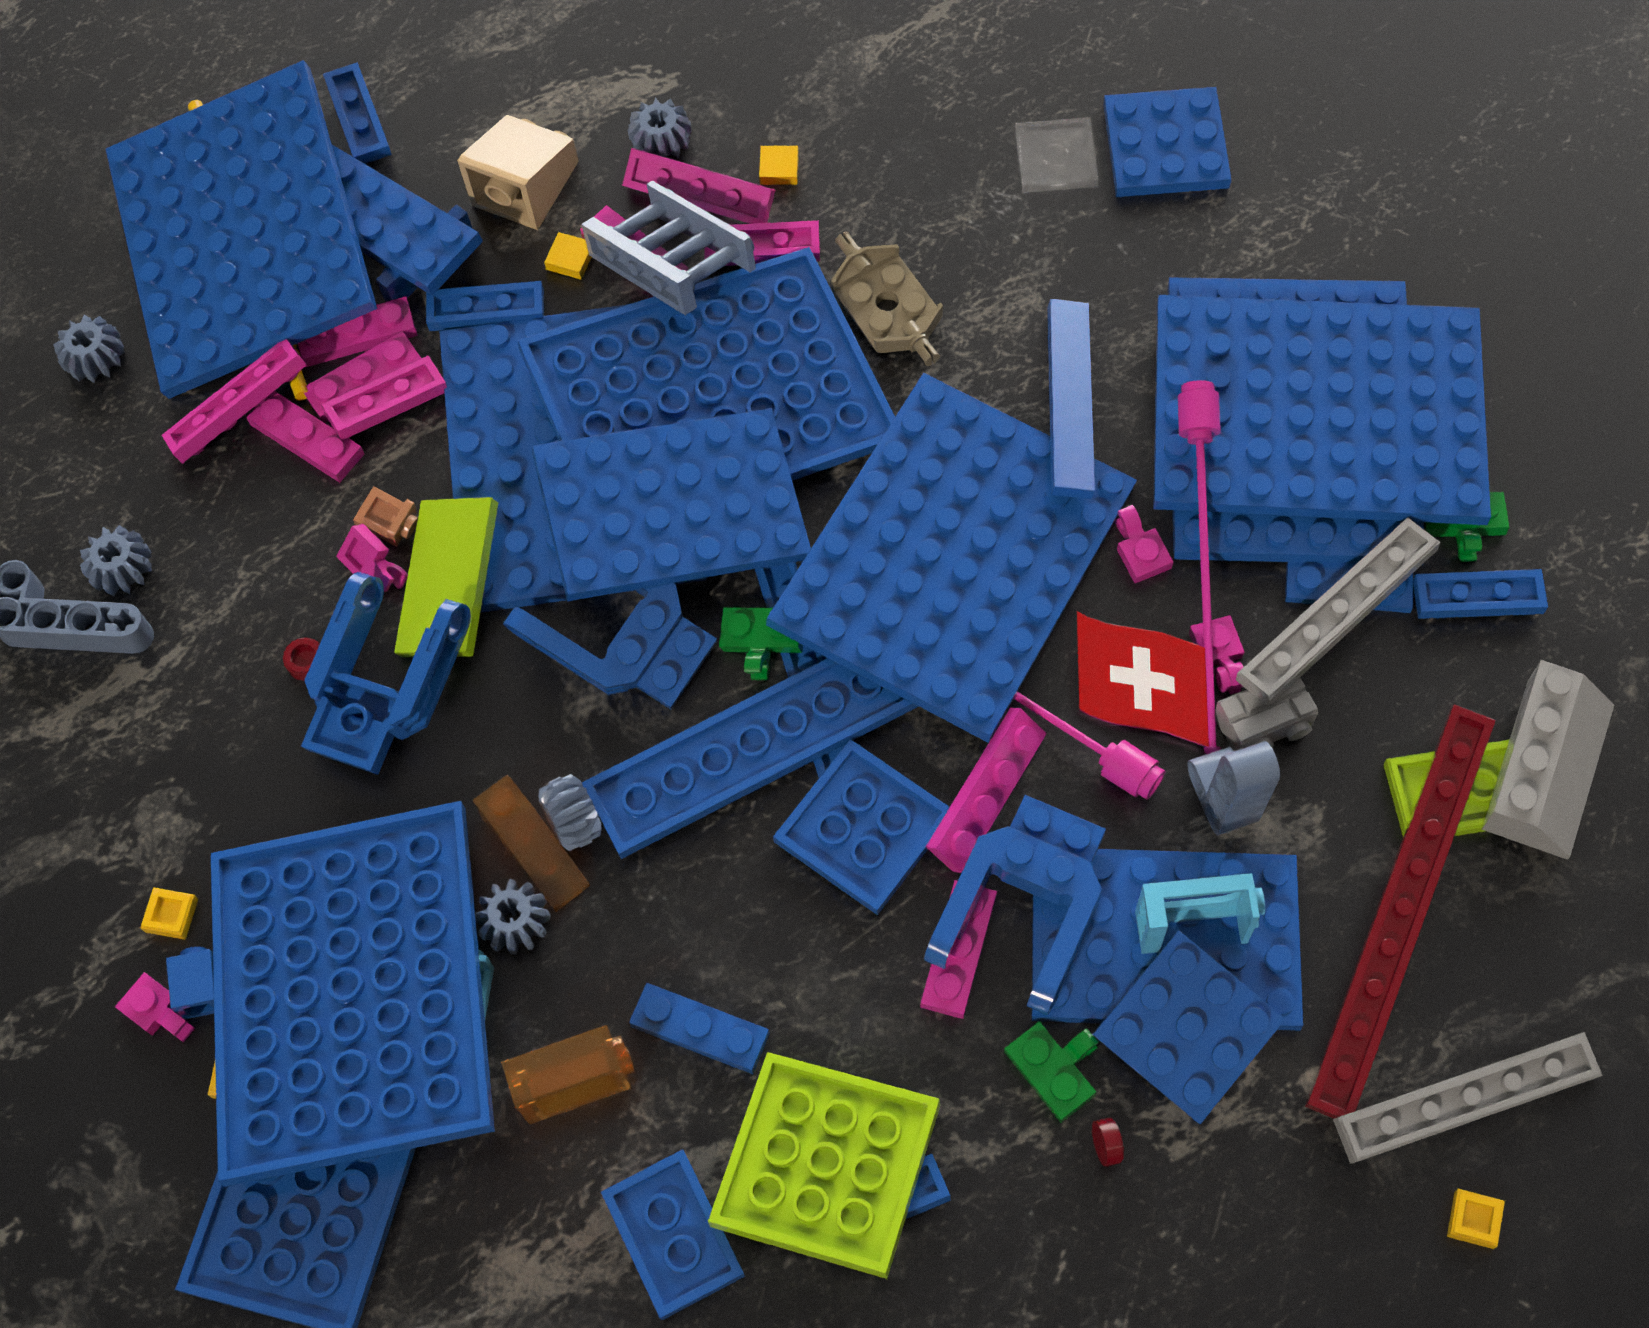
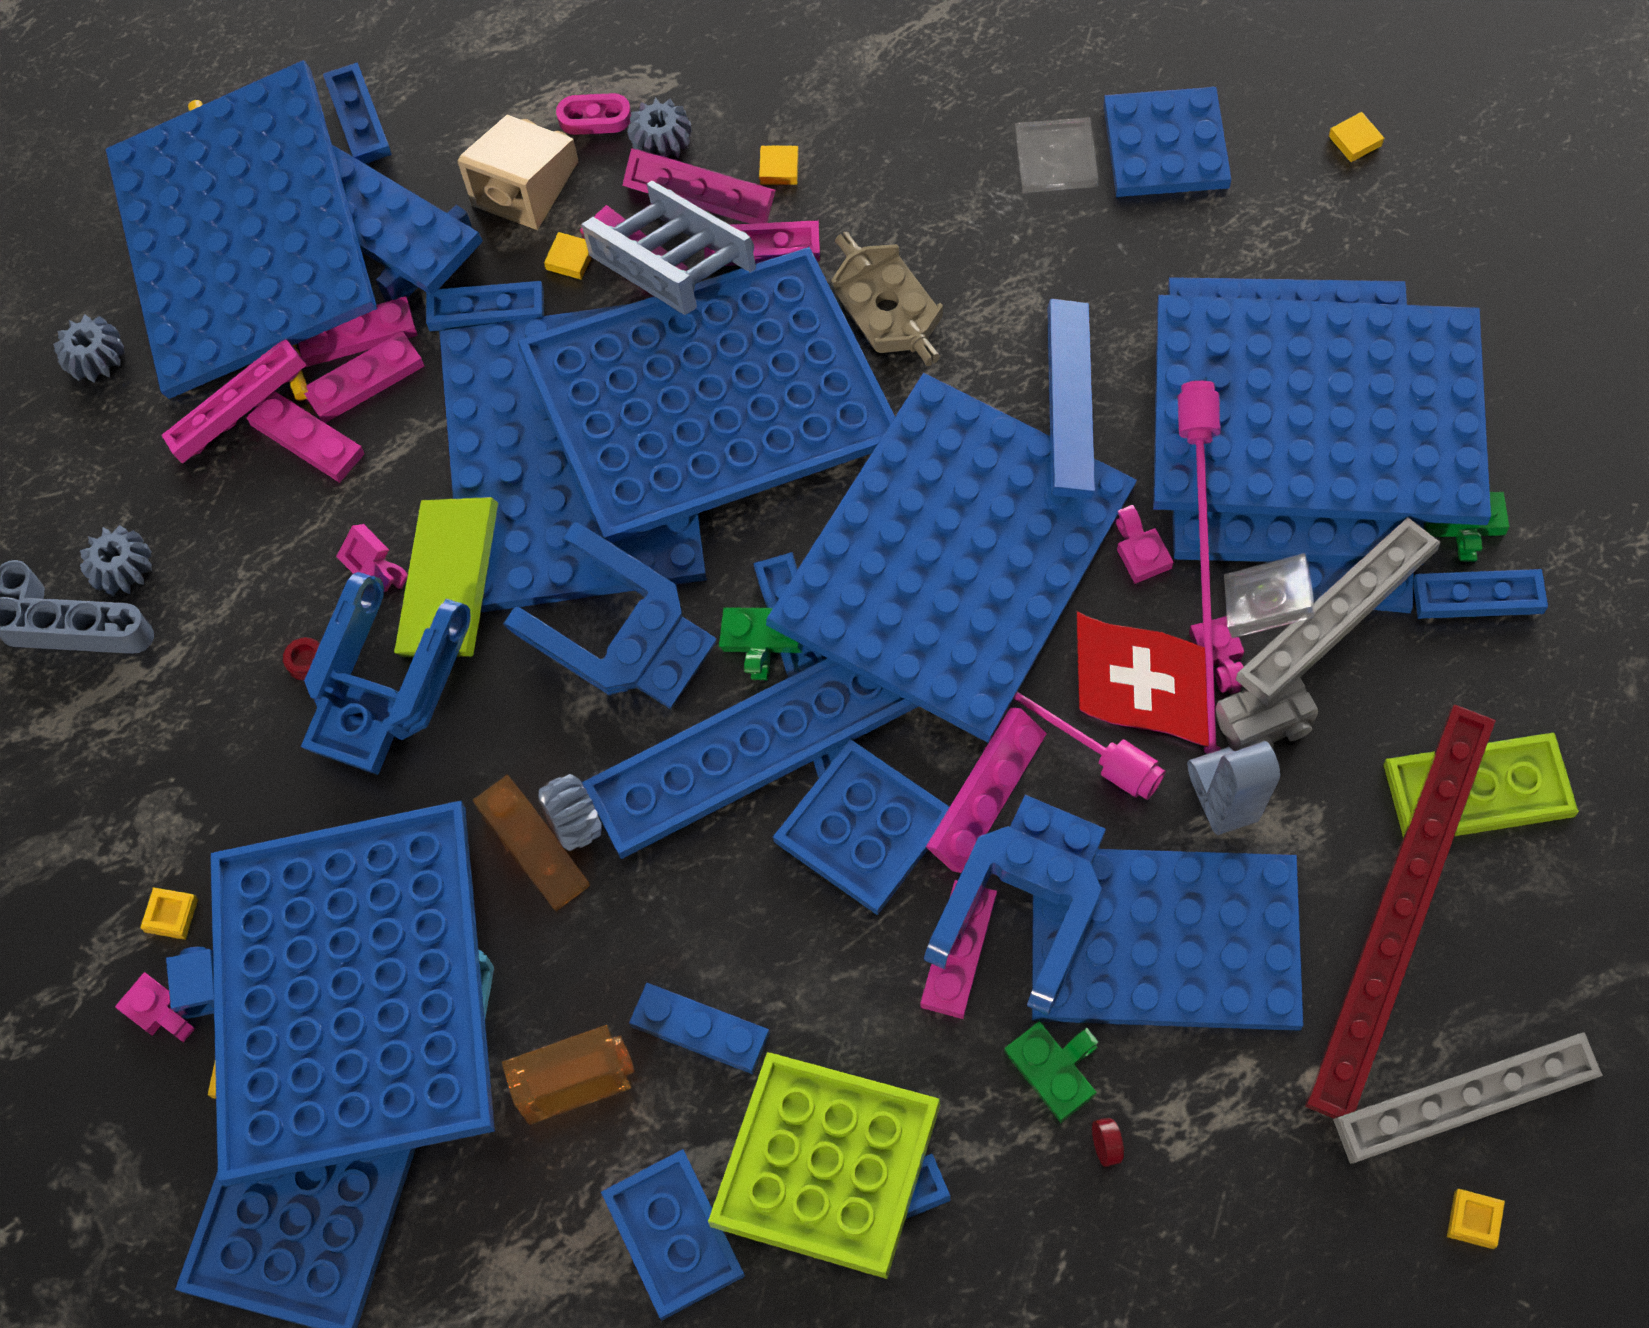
(384, 397): dark pink plate -> none
(387, 516): nougat bracket -> none
(508, 901): sand blue gear -> none
(594, 113): none -> dark pink plate
(670, 503): blue plate -> none
(1154, 914): medium azure panel -> none
(1189, 1027): blue plate -> none
(1268, 595): none -> clear tile
(1356, 137): none -> yellow tile
(1550, 760): light grey slope -> none

